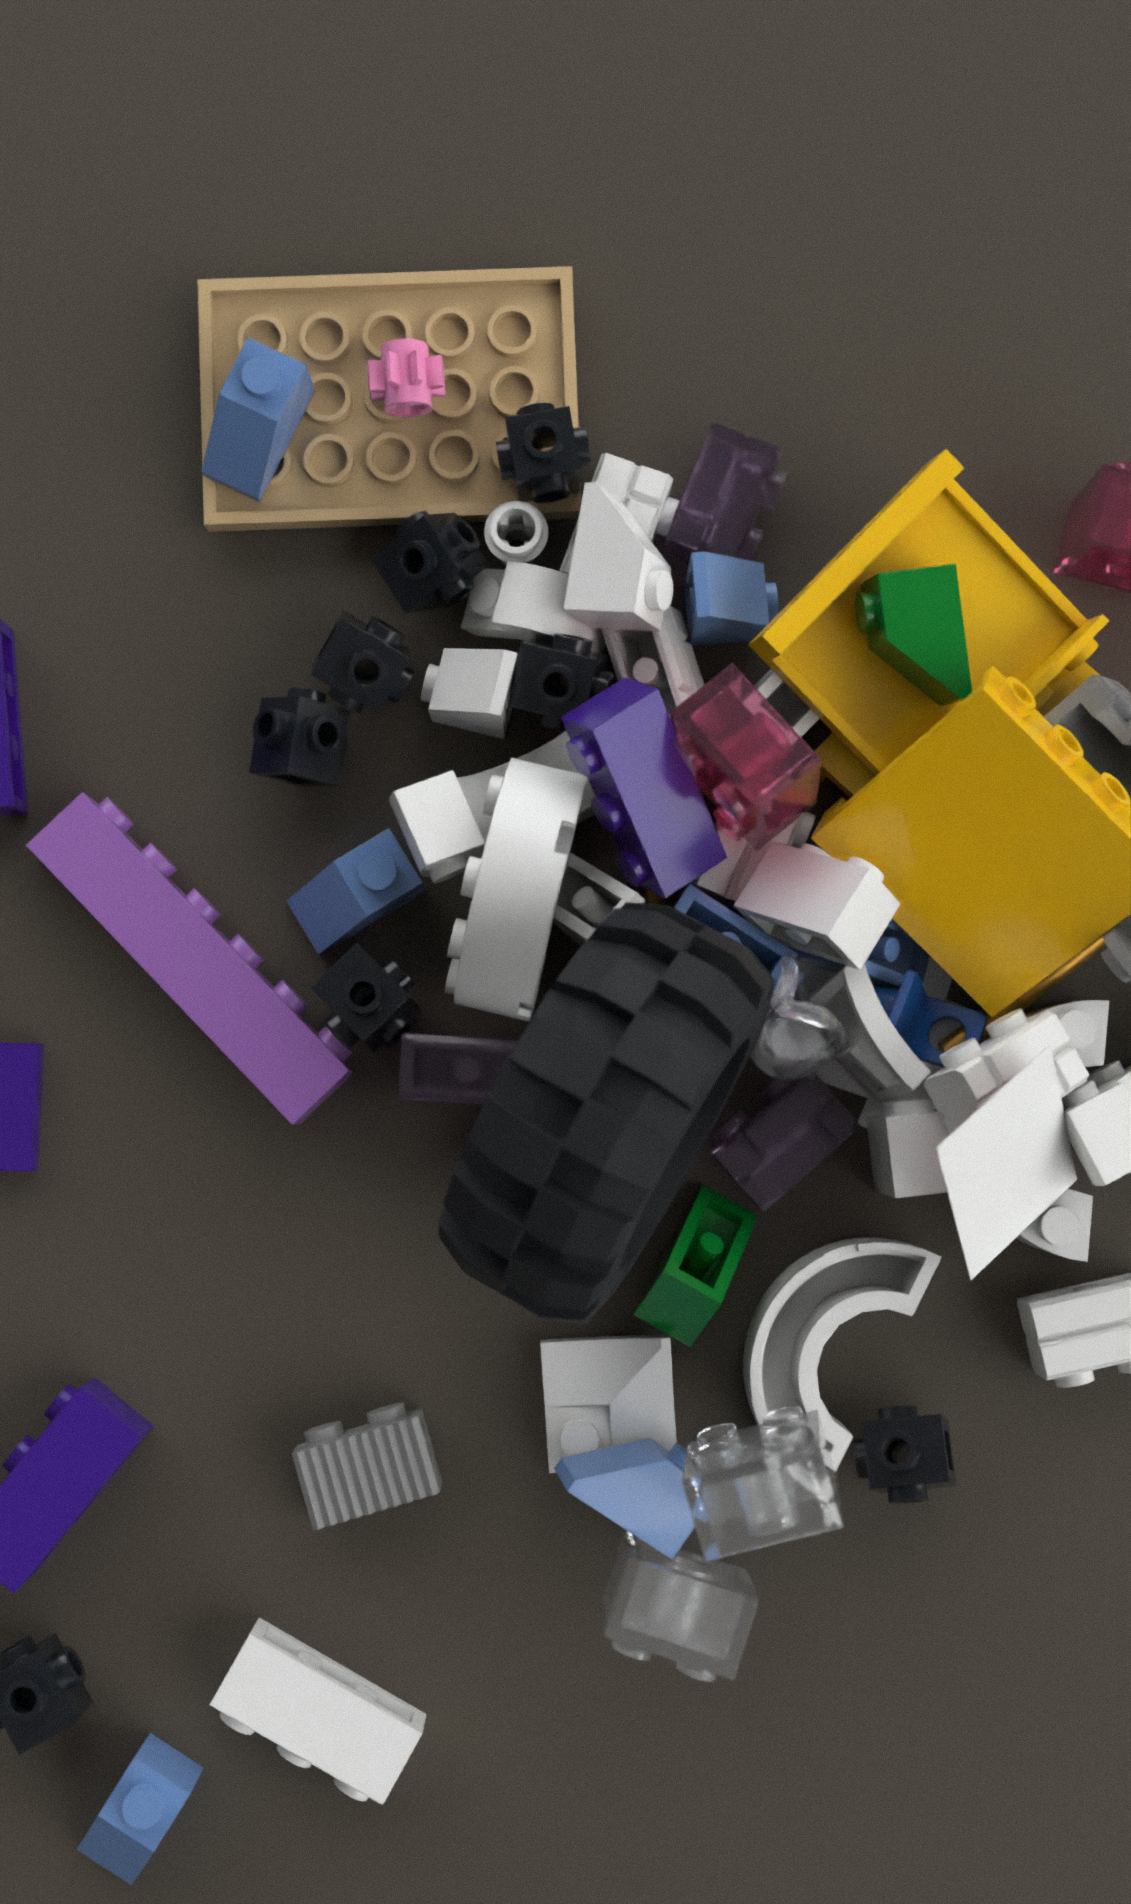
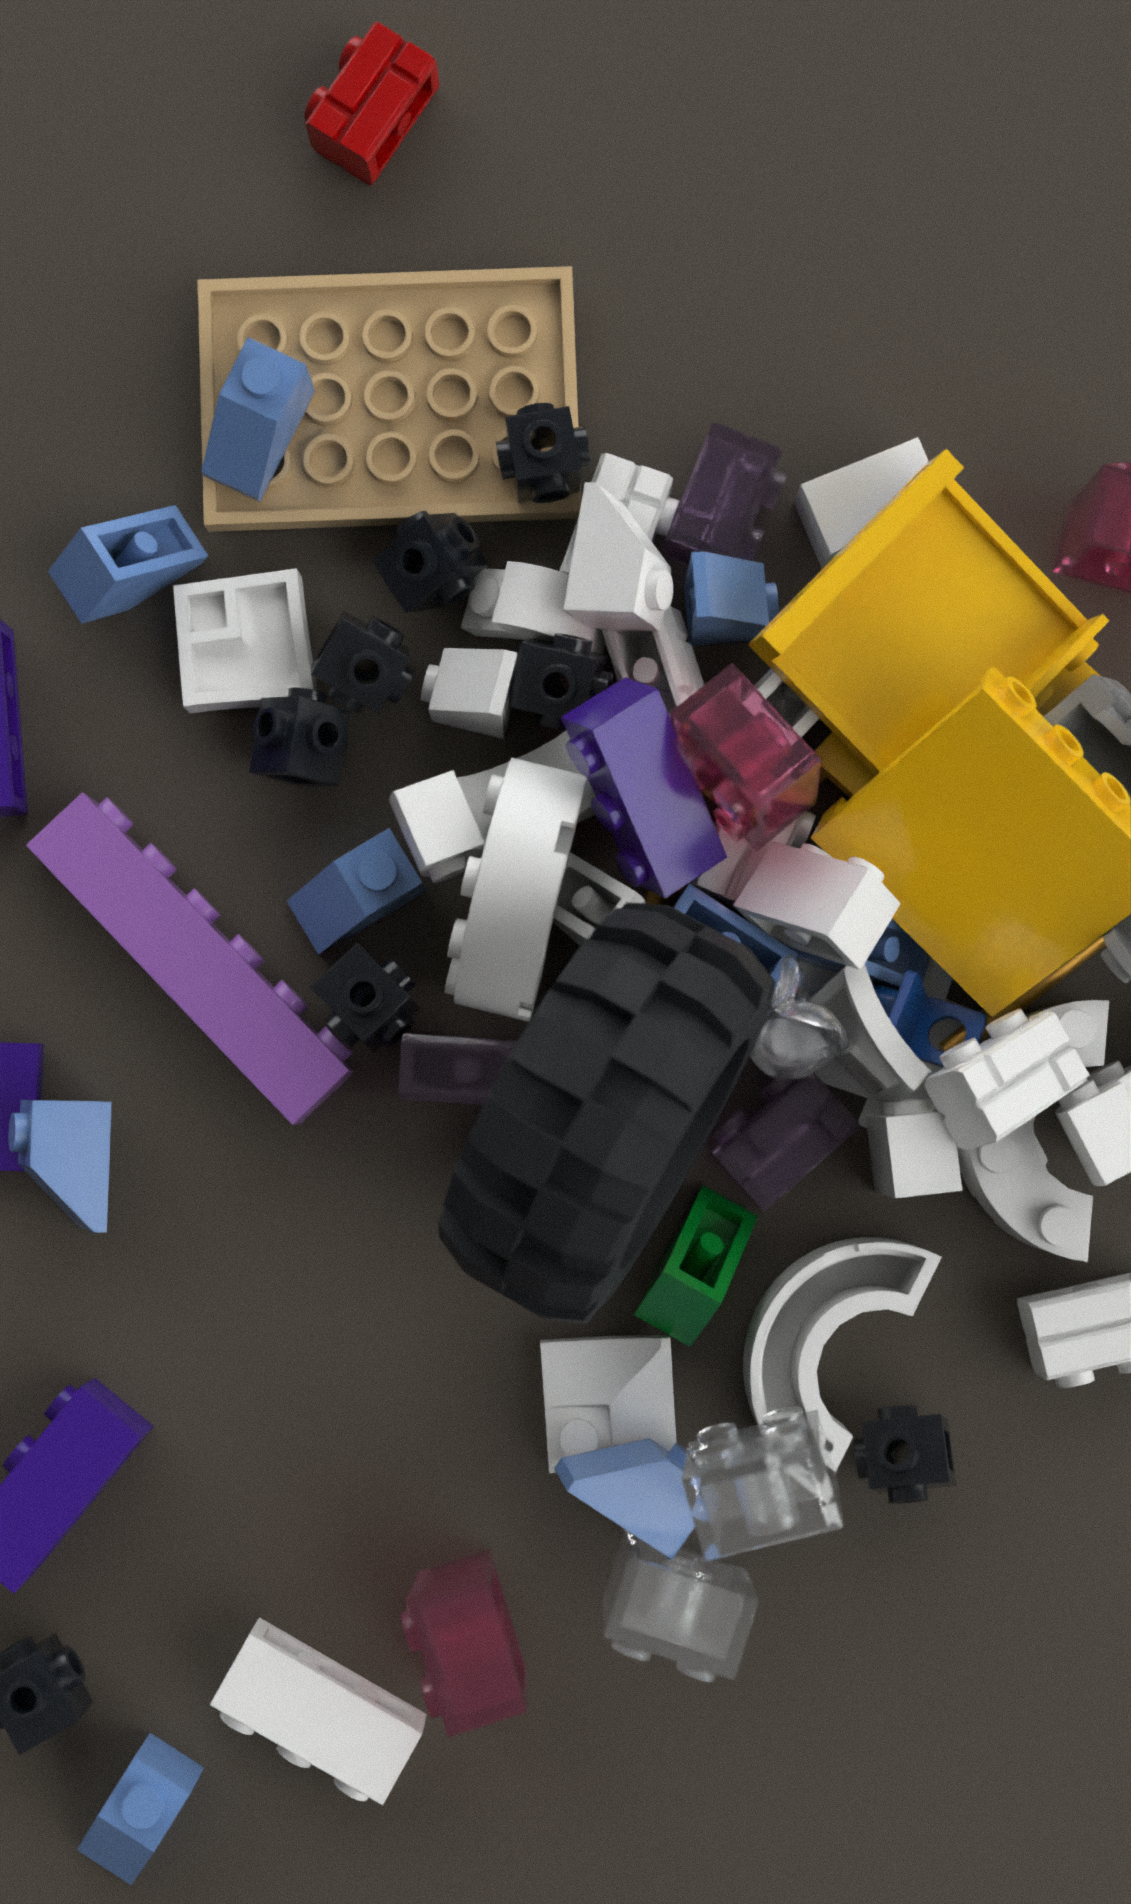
(67, 1155): none -> medium blue slope
(125, 562): none -> medium blue slope
(242, 640): none -> white plate
(366, 1466): light grey brick -> none
(371, 102): none -> red brick
(406, 378): bright pink gear -> none
(467, 1644): none -> clear pink brick
(516, 522): white cone -> none
(848, 498): none -> white brick
(918, 628): green slope -> none
(1008, 1162): white sticker -> none

